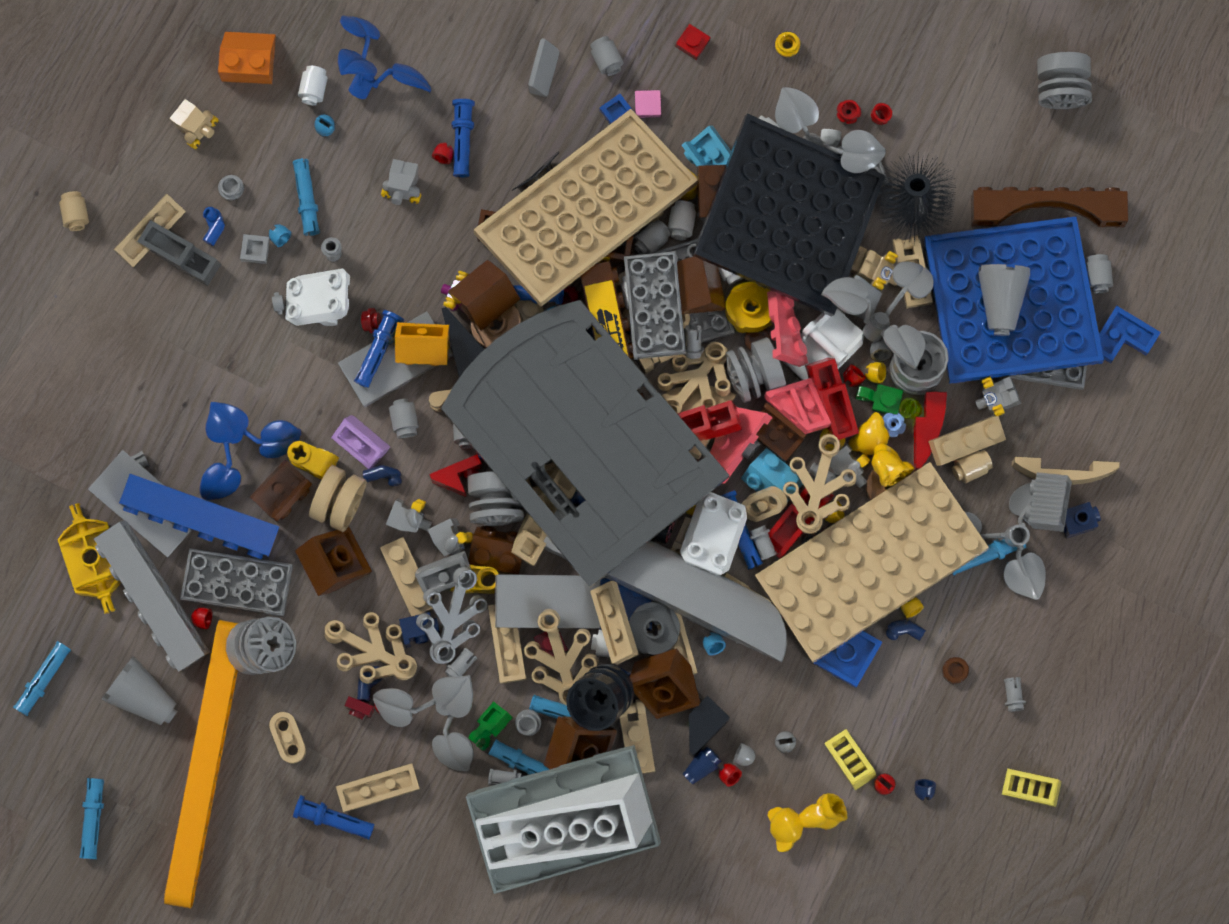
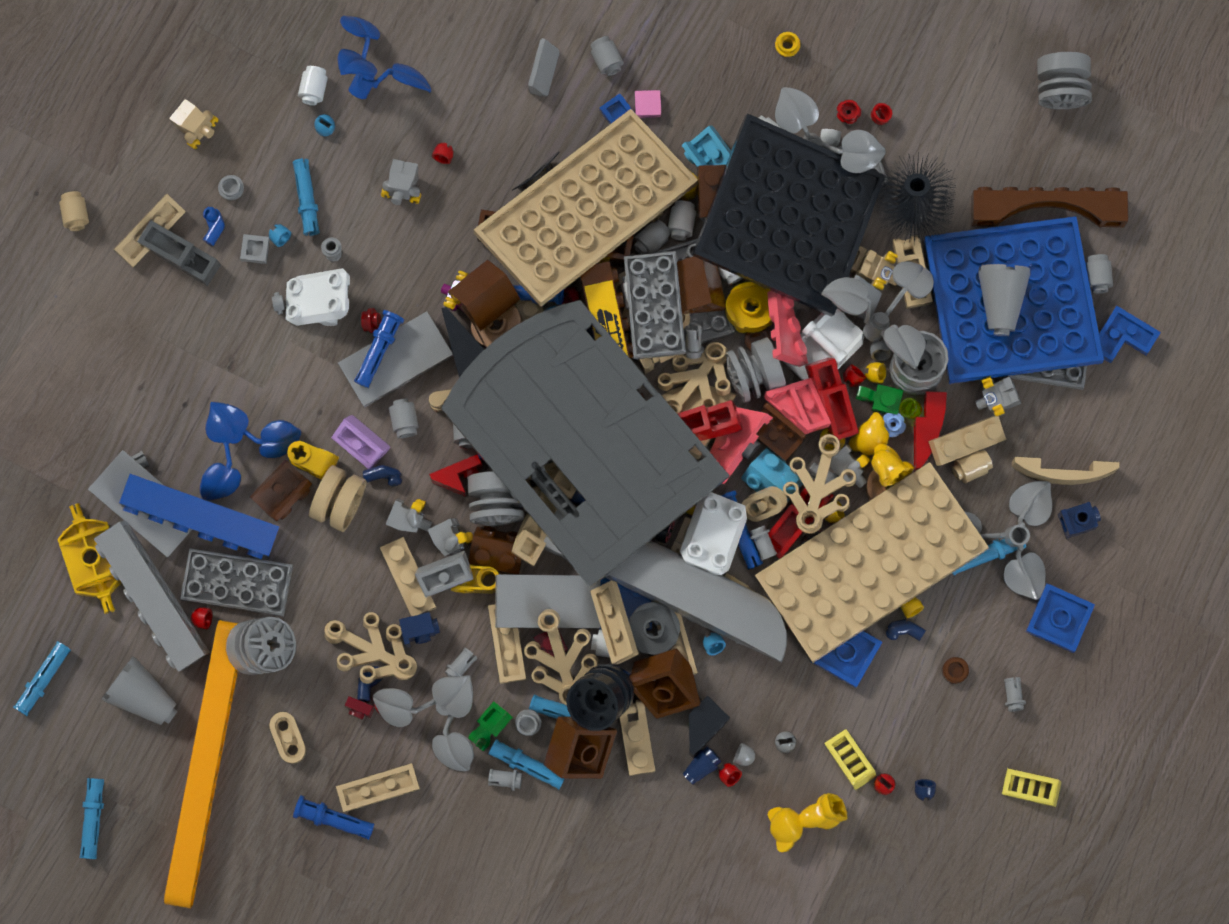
(247, 57): orange slope -> none
(333, 560): reddish brown slope -> none
(422, 344): light orange brick -> none
(452, 618): light grey plant -> none
(462, 125): blue pin -> none
(563, 819): piece -> none
(692, 41): red plate -> none
(1049, 501): light grey brick -> none
(1060, 618): none -> blue plate

